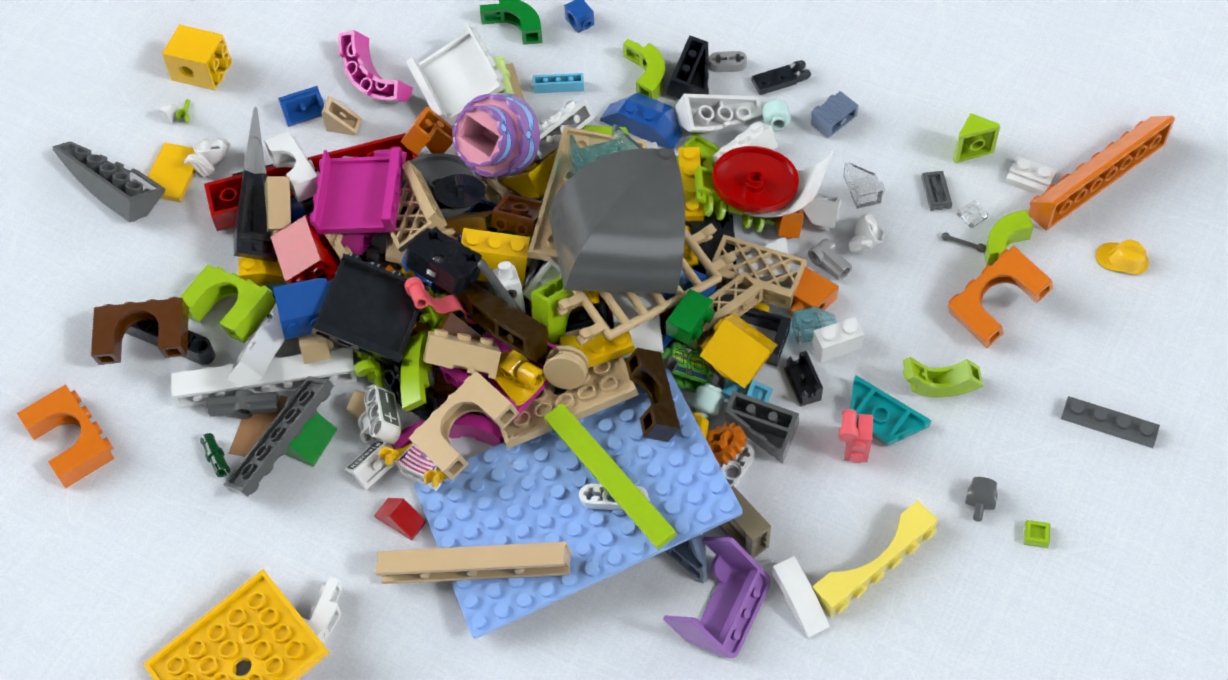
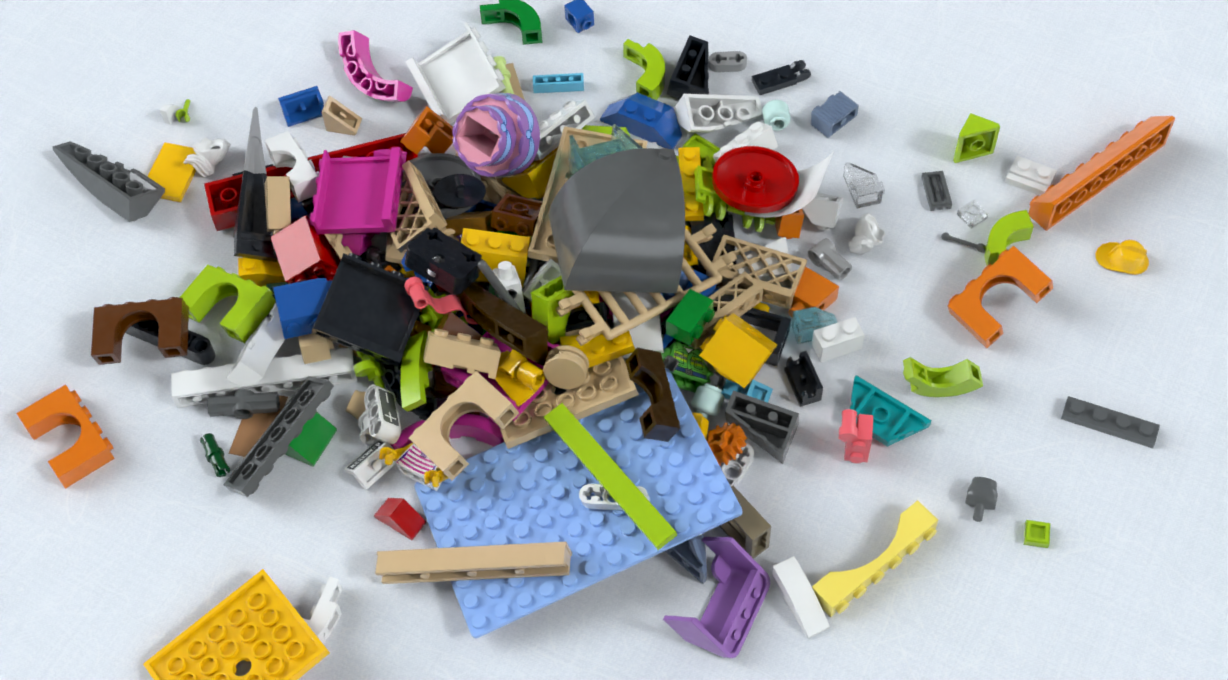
(197, 57): yellow brick -> none

